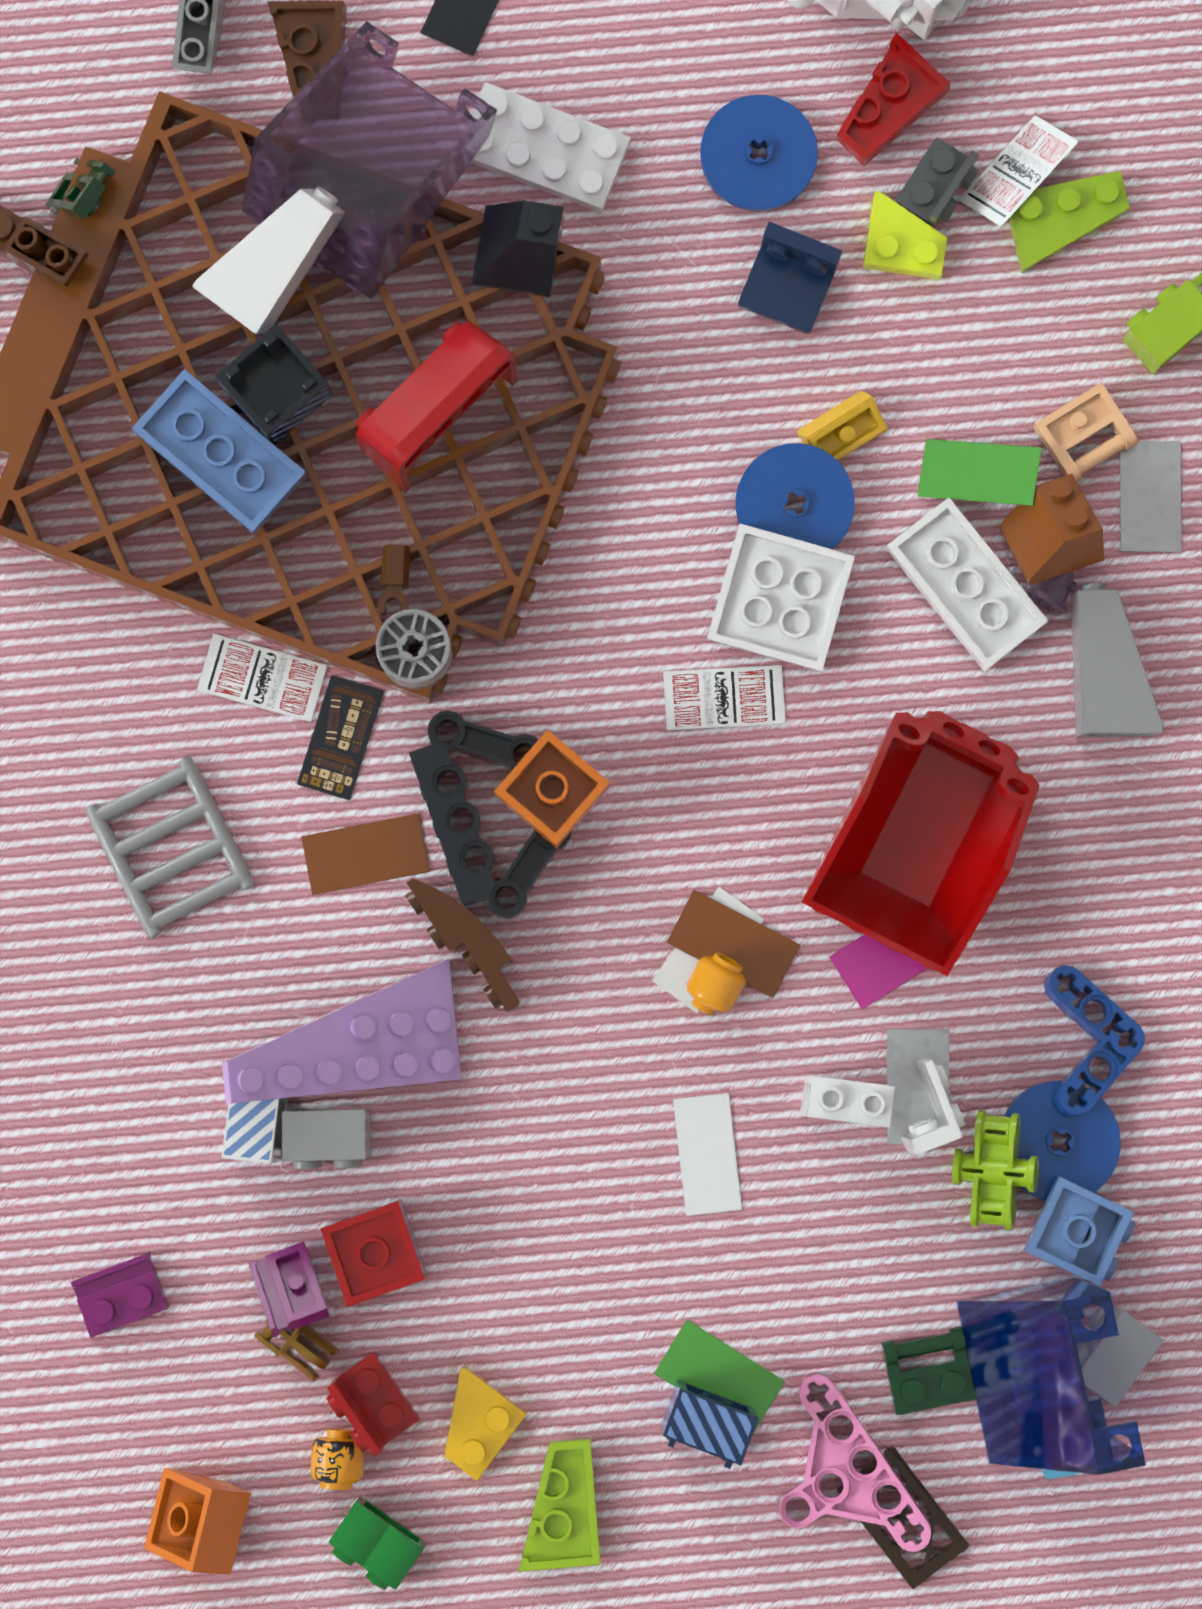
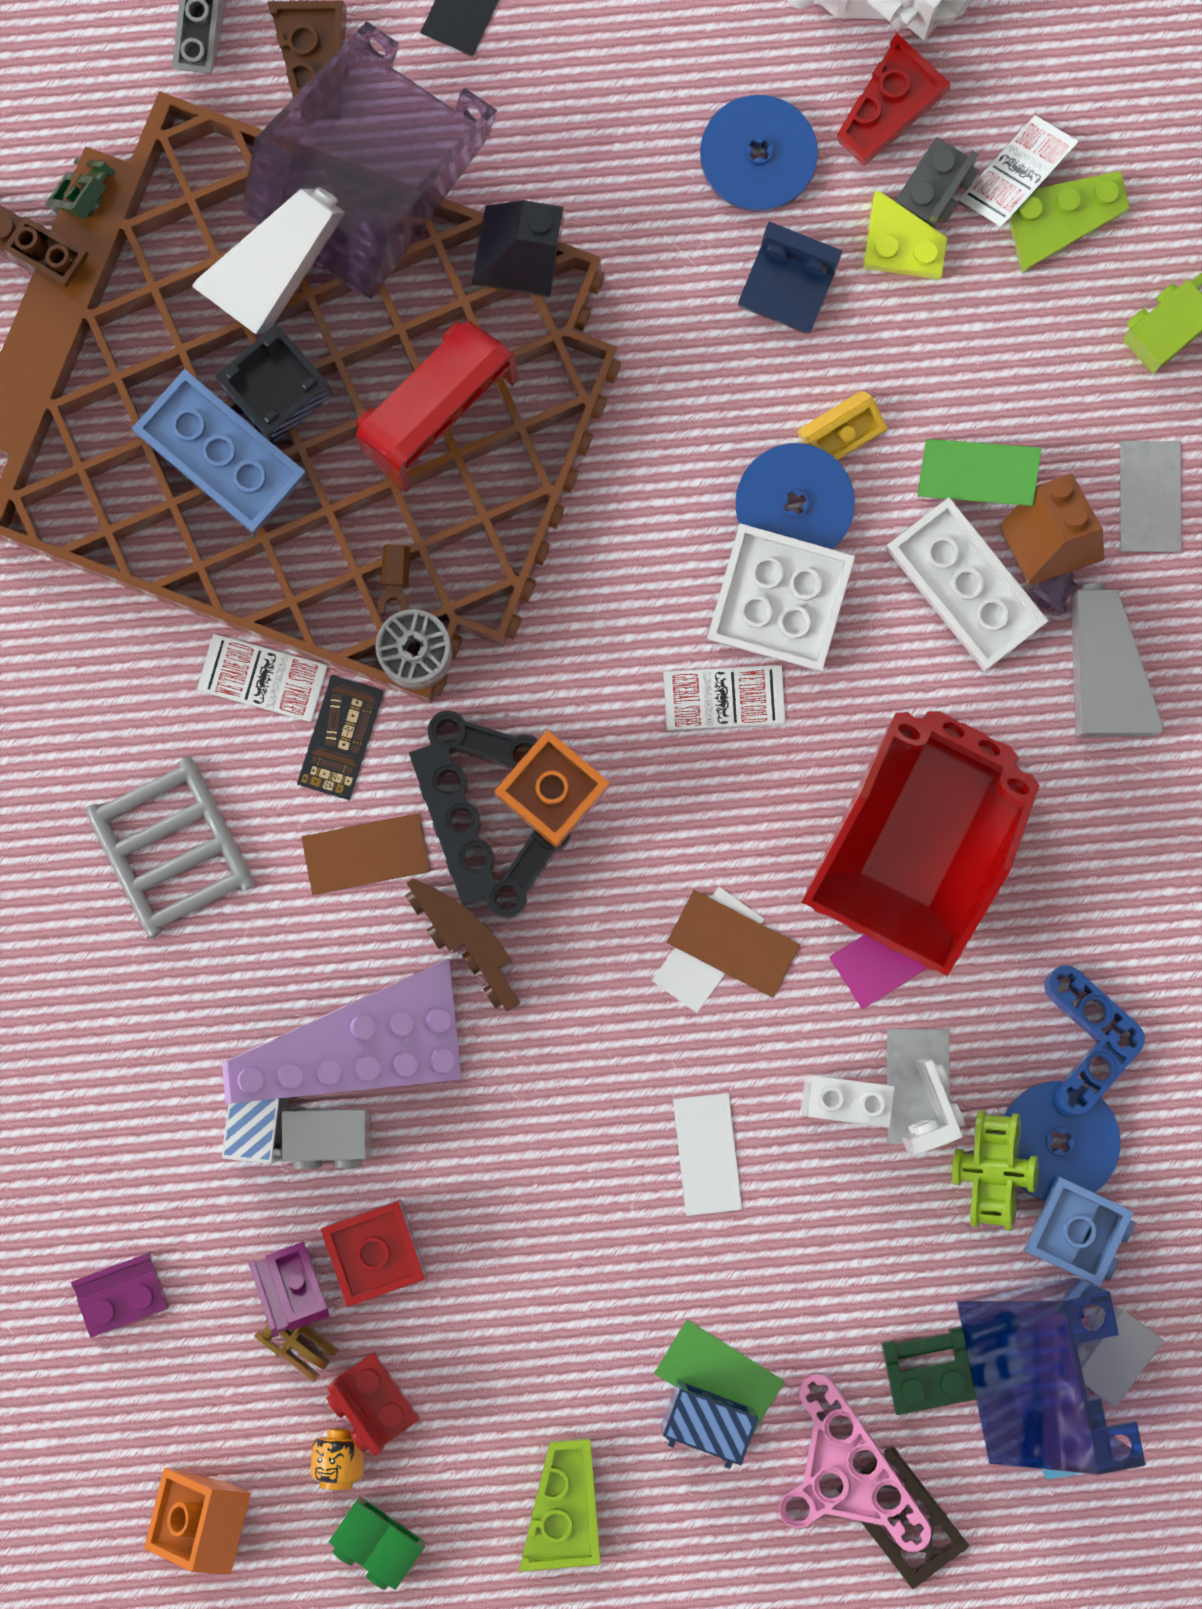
(479, 1423): yellow wing -> none
(550, 149): white plate -> none
(716, 983): light orange head -> none
(1080, 421): light nougat plate -> none

